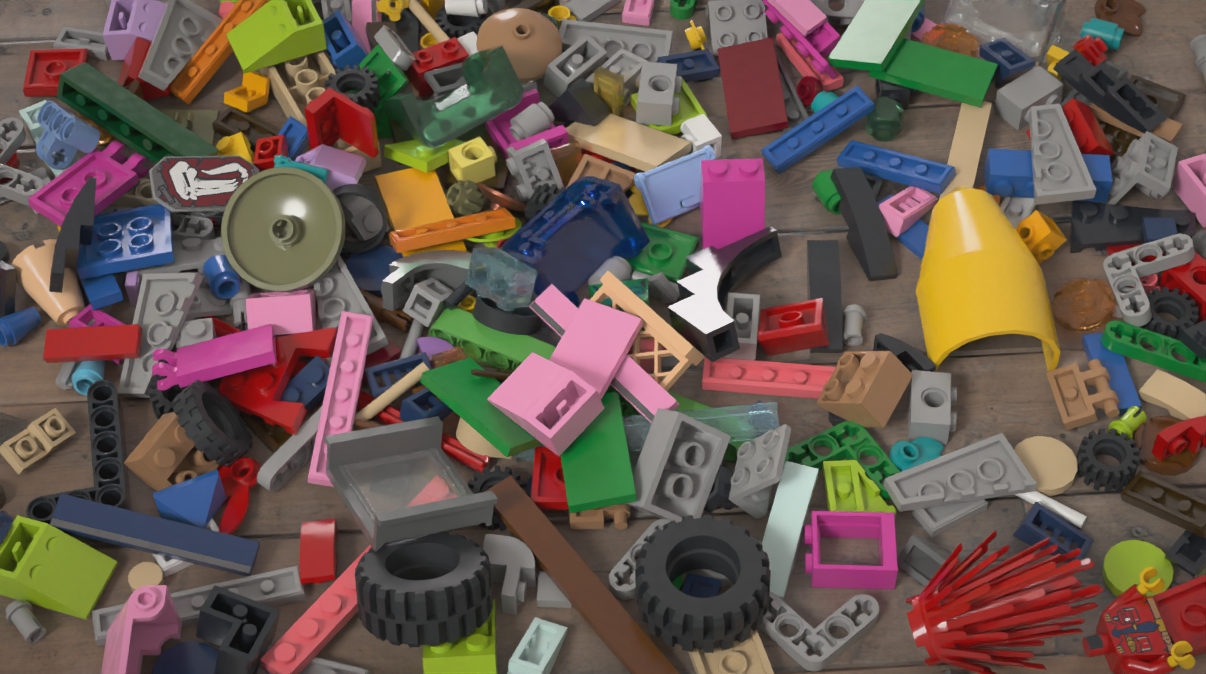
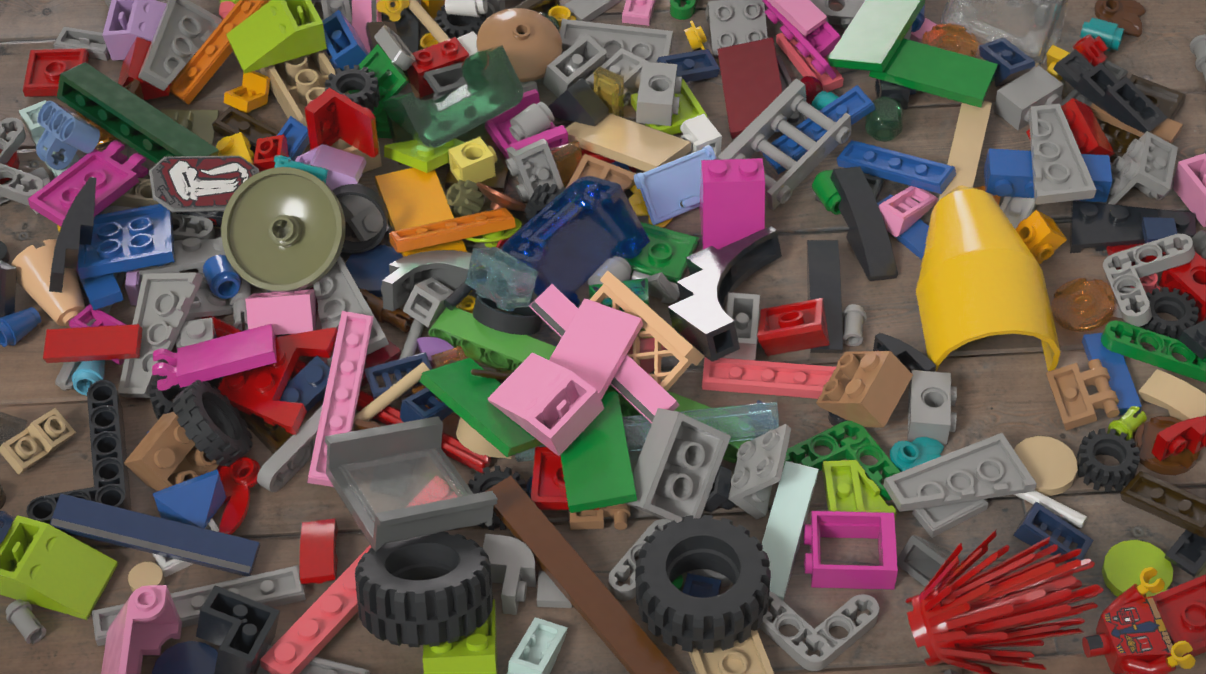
(775, 119): none -> light grey fence

